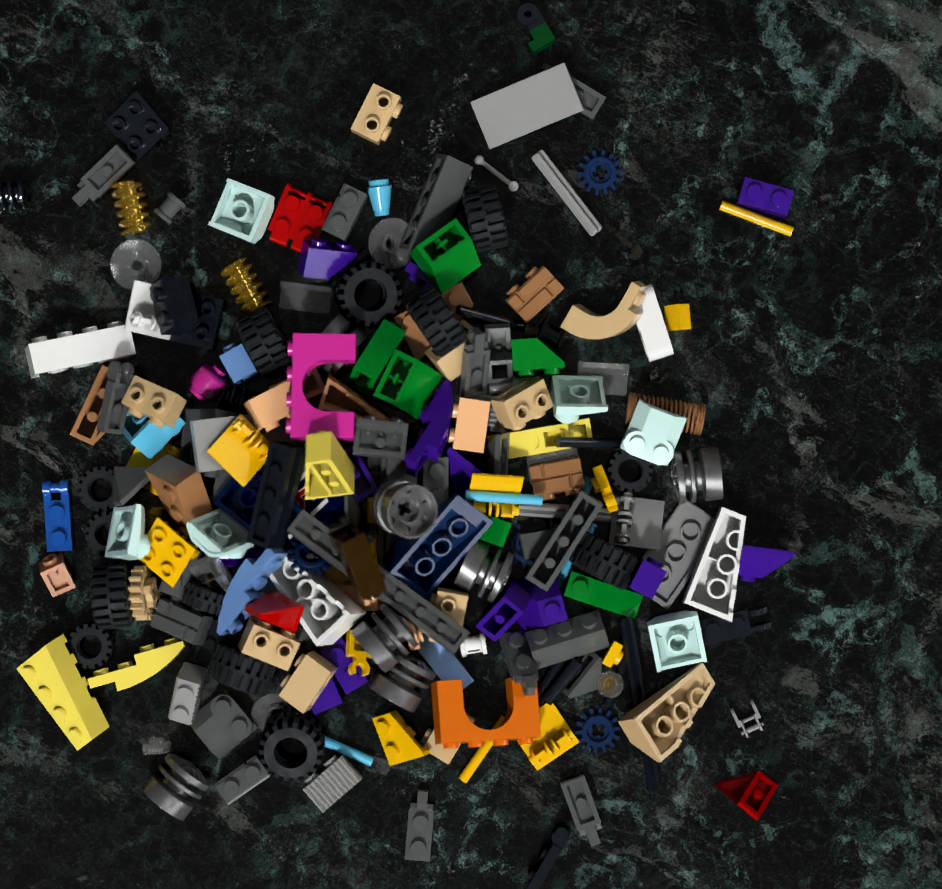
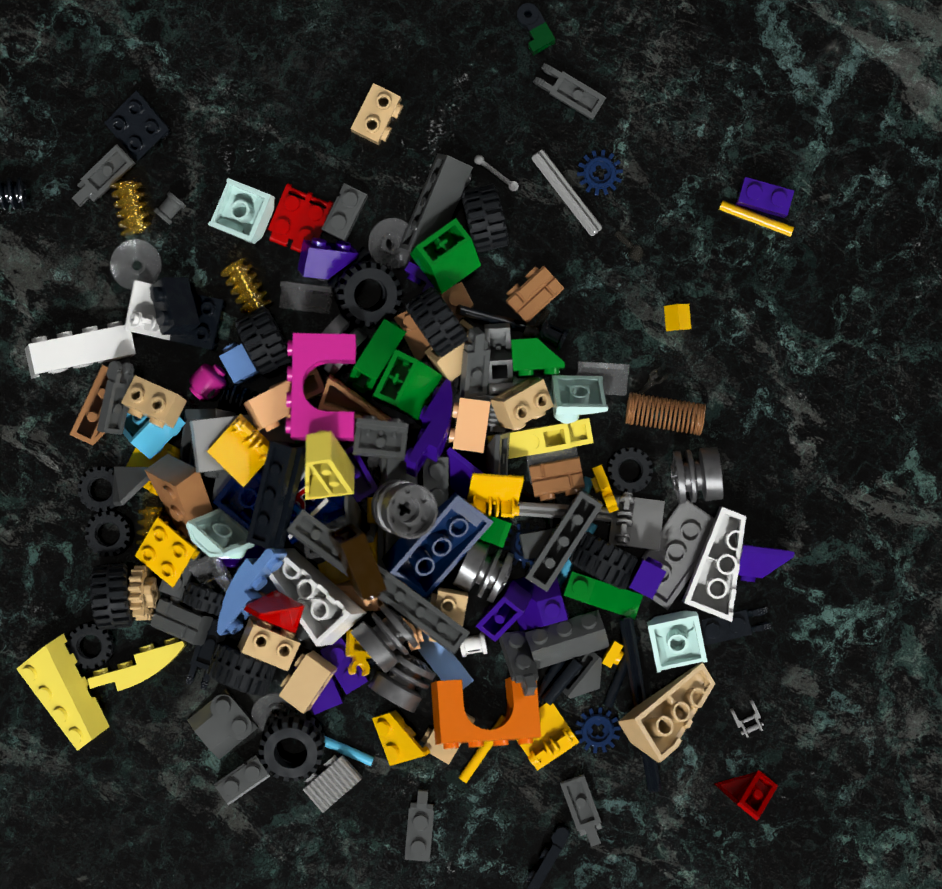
(56, 574): nougat bracket -> none
(58, 516): blue plate -> none
(127, 535): light aqua slope -> none
(156, 746): clear plate -> none
(173, 790): flat silver wheel -> none
(187, 693): light grey brick -> none
(302, 550): dark blue gear -> none
(380, 196): medium azure cone -> none
(500, 497): medium azure piece -> none
(527, 105): light grey tile -> none
(579, 442): black bar -> none
(593, 326): tan arch -> none
(610, 684): clear tile -> none
(652, 328): white beam -> none
(652, 433): light aqua slope -> none

